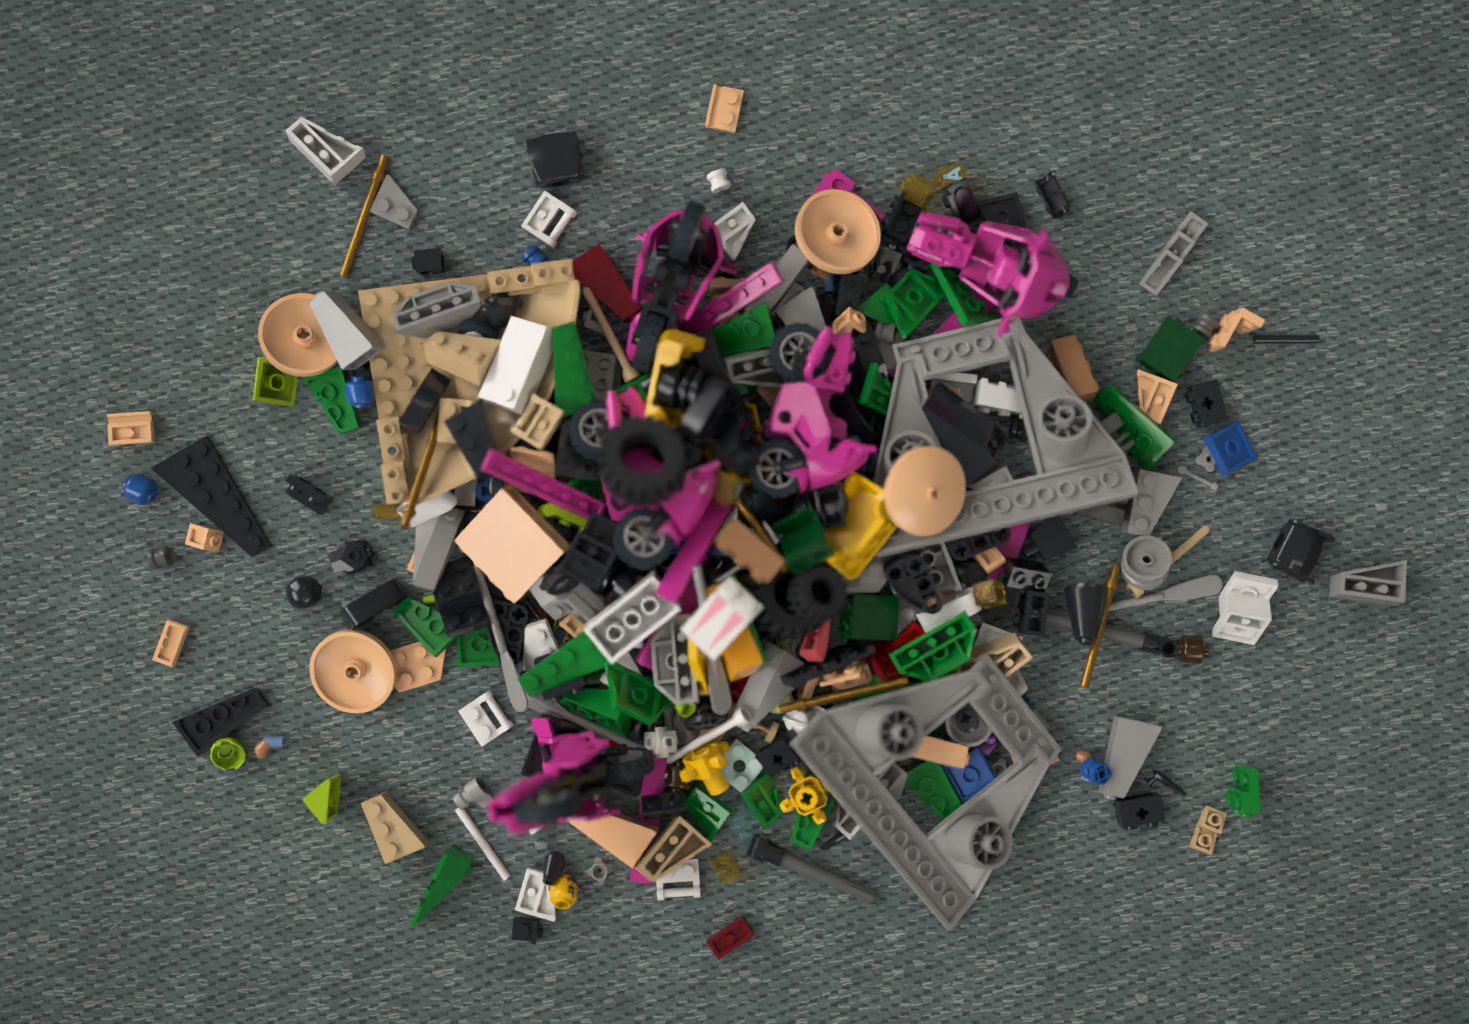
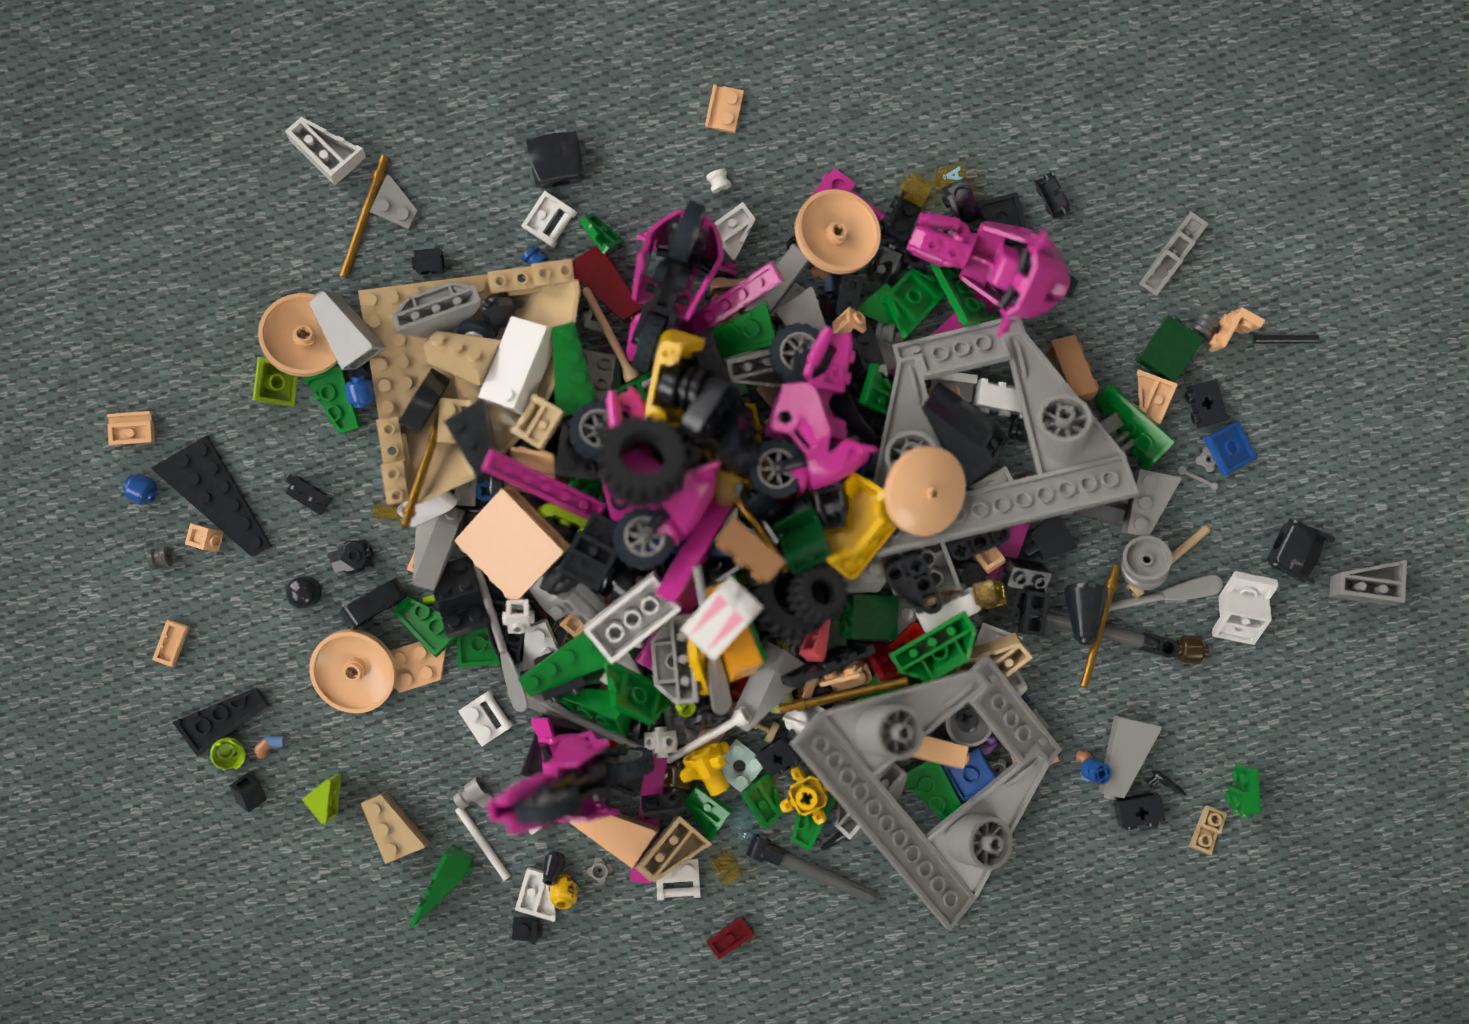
(248, 792): none -> black panel
(518, 616): none -> white brick
(601, 234): none -> green wing

